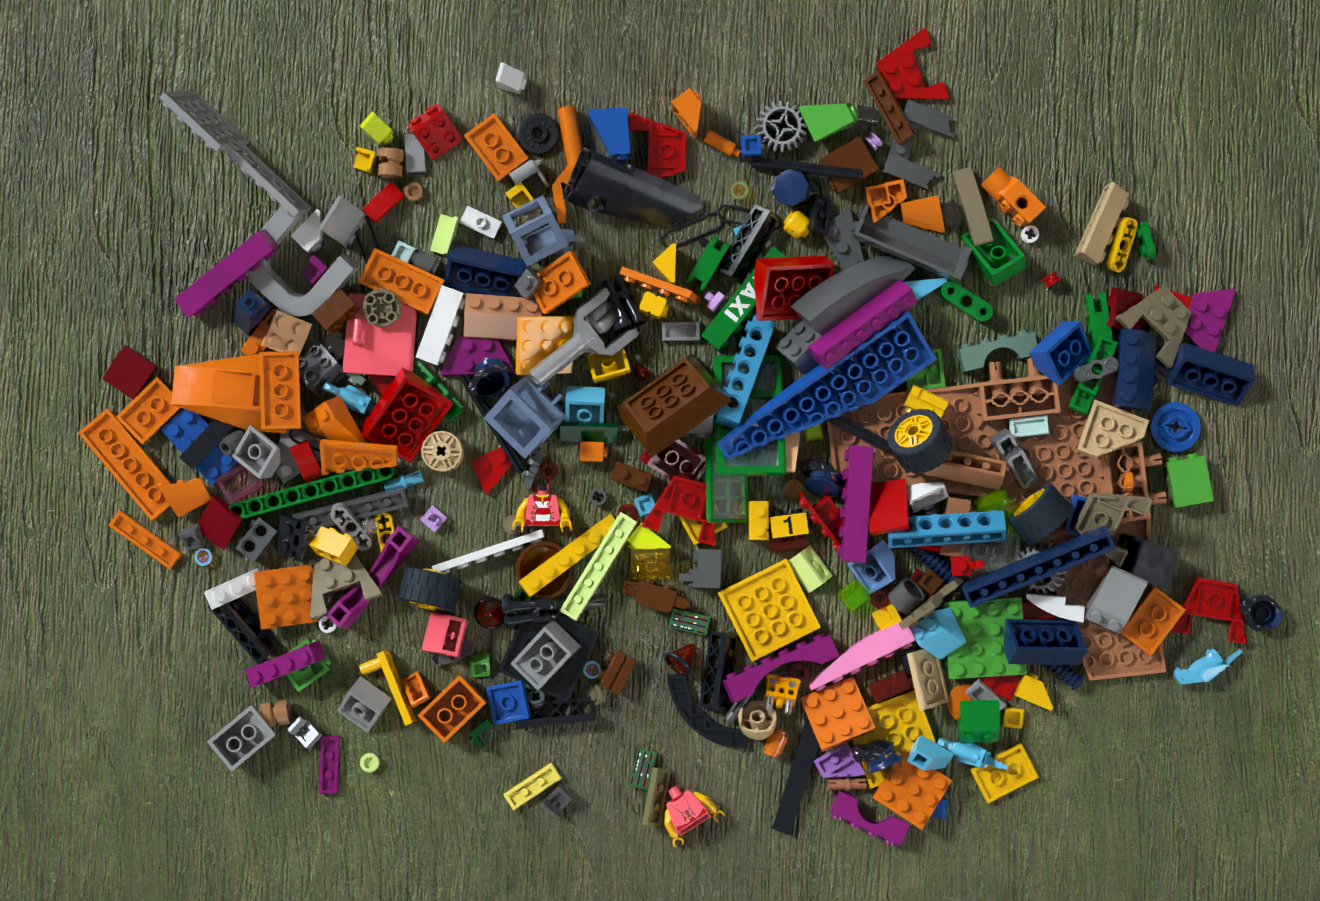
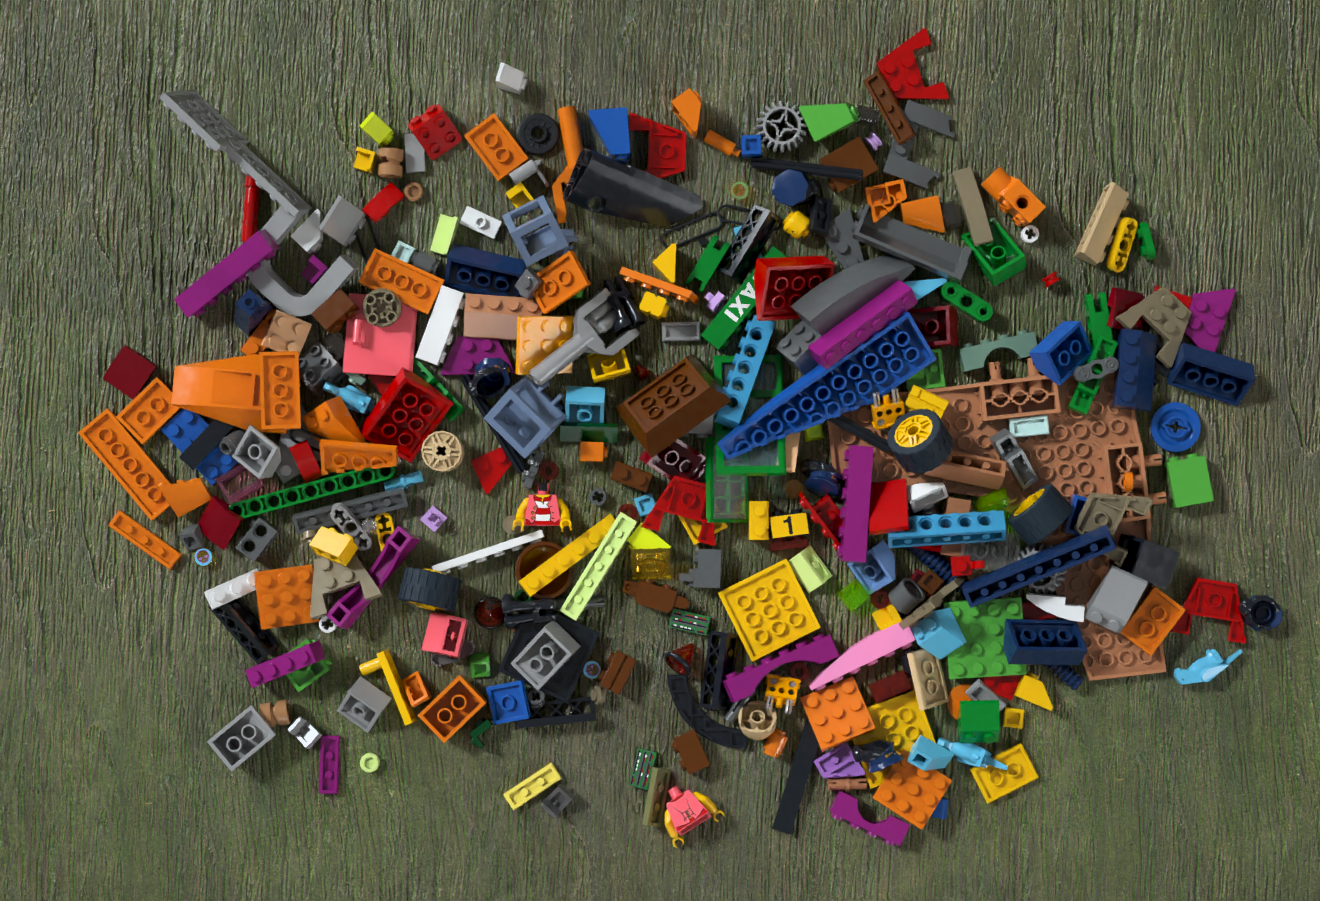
(251, 209): none -> red piece
(288, 536): black plate -> none
(691, 751): none -> reddish brown brick
(881, 415): none -> light orange piece
(937, 325): none -> dark red slope
(1109, 430): tan plate -> none

